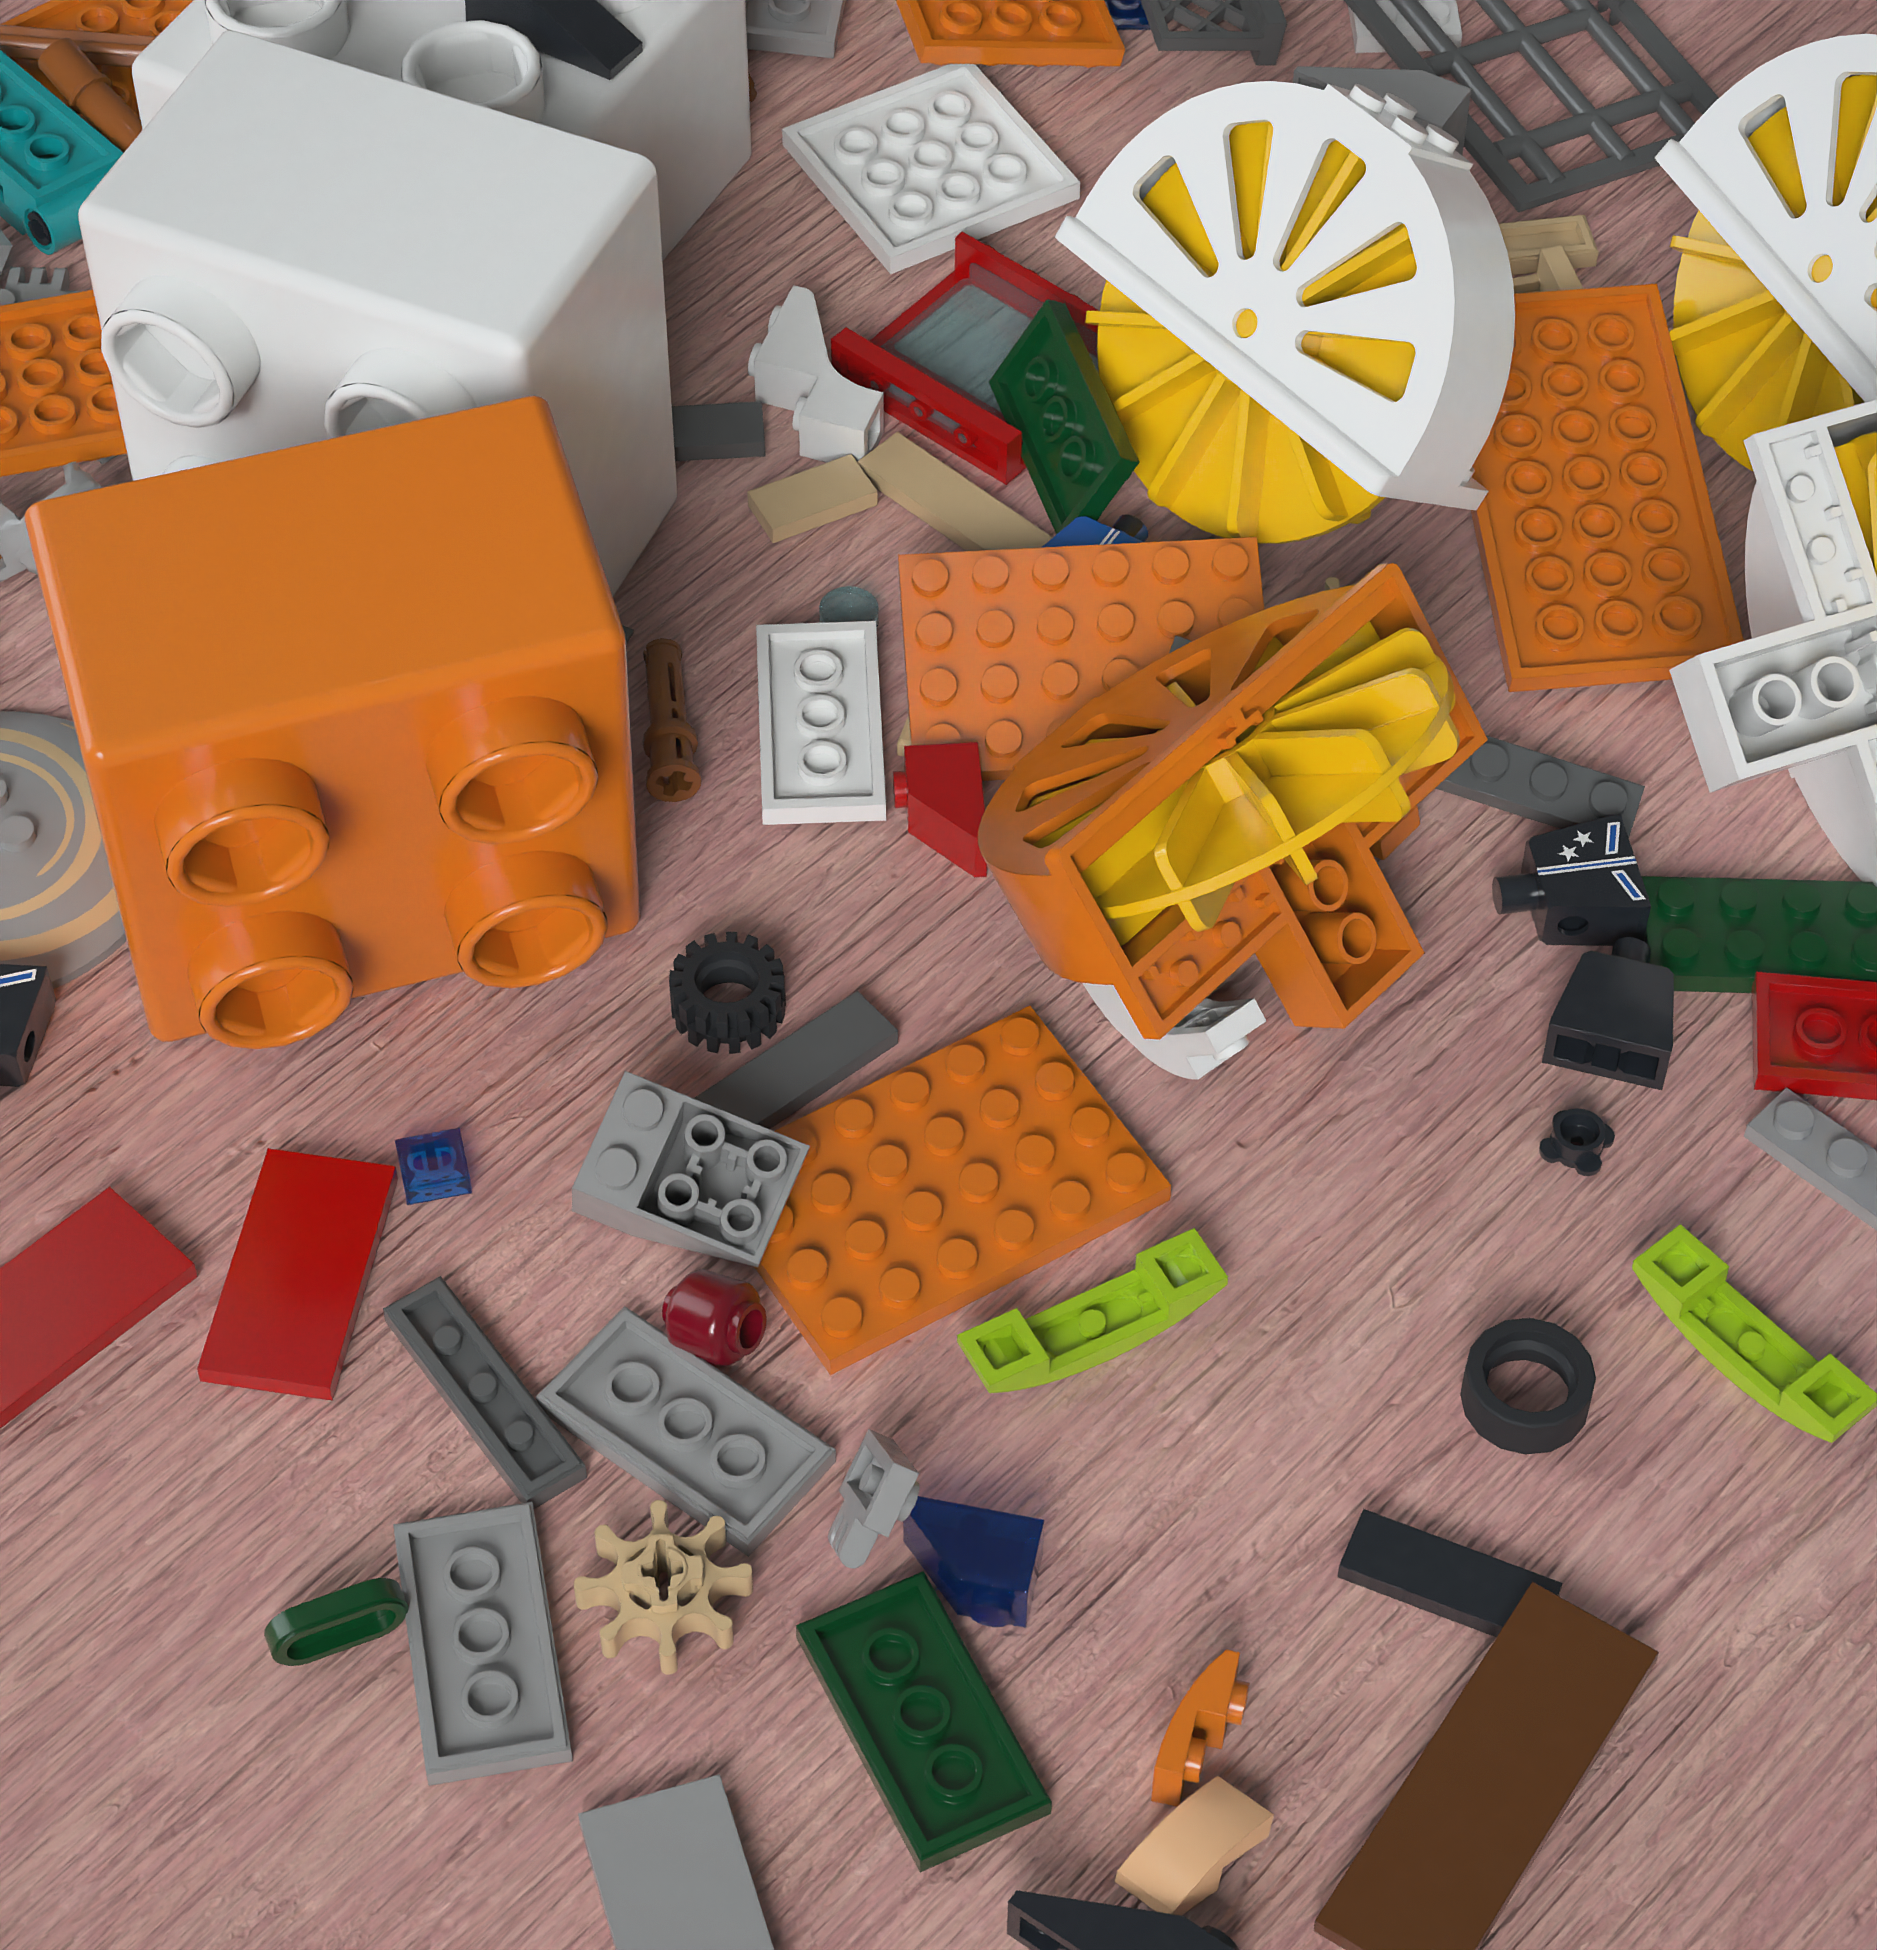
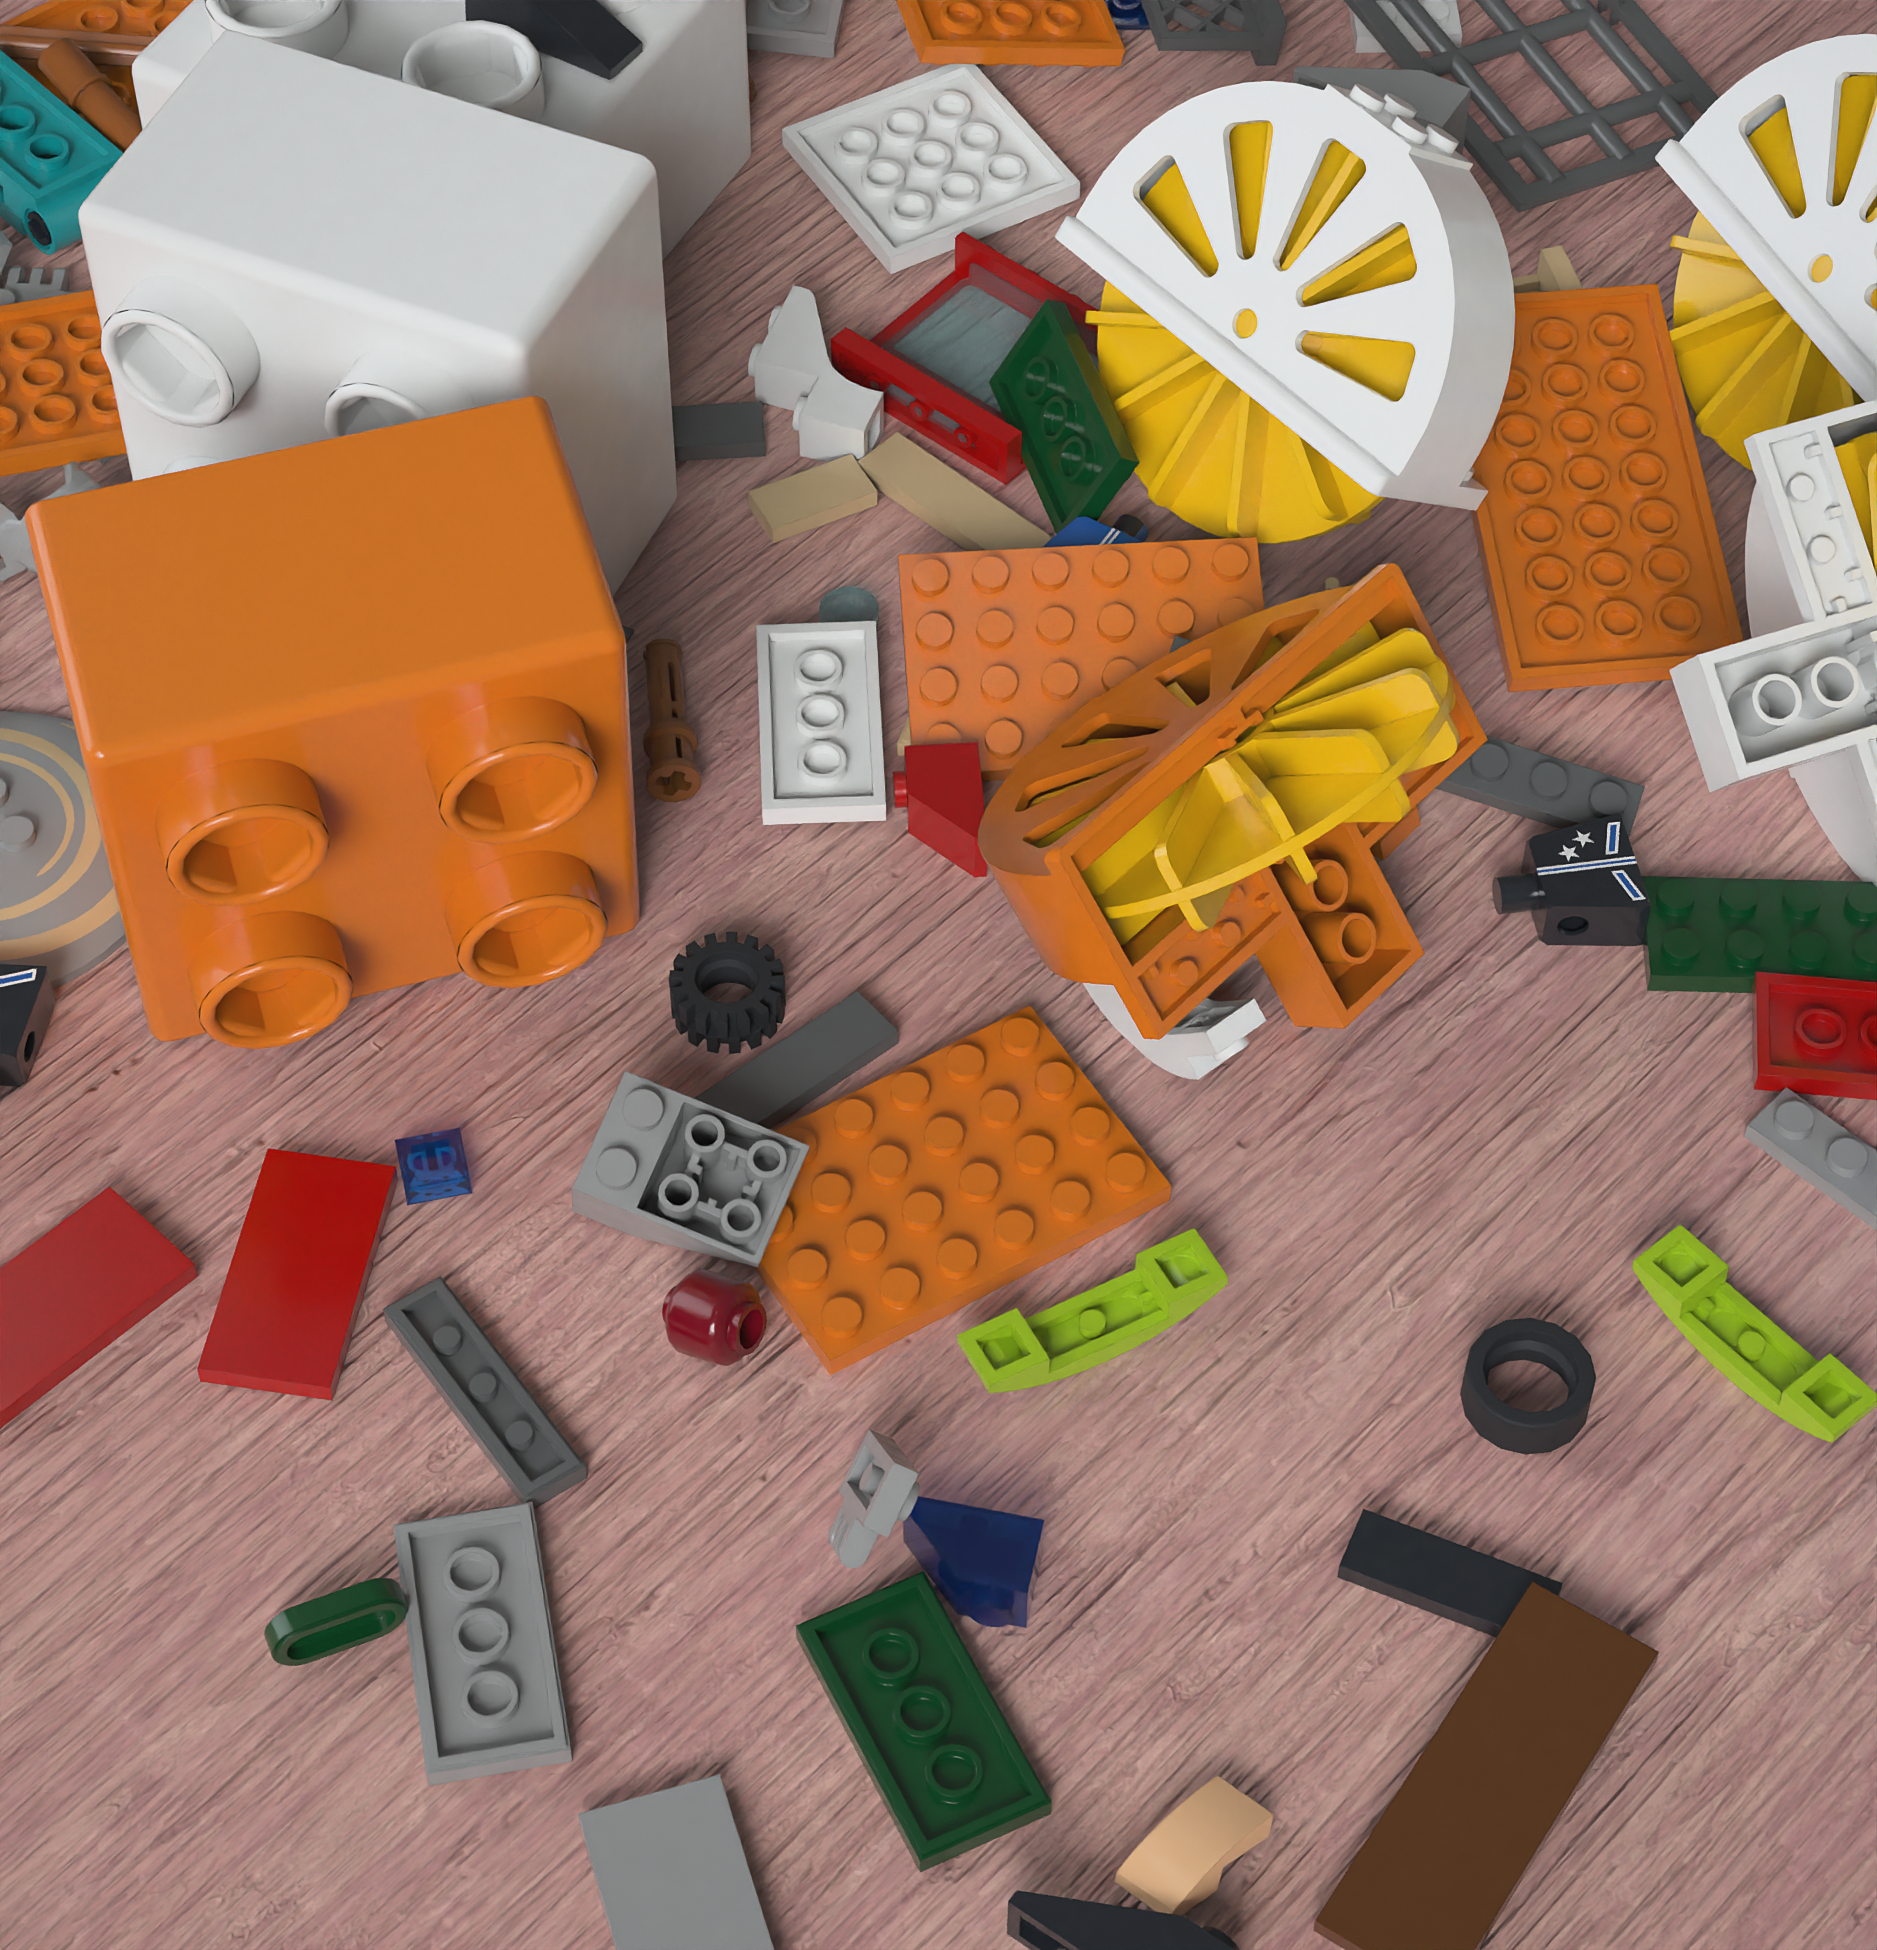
(635, 1586): tan gear -> none
(686, 1430): light grey tile -> none
(1197, 1723): orange slope -> none
(1526, 239): tan tile -> none
(1580, 1127): black plate -> none
(1615, 1017): black torso -> none

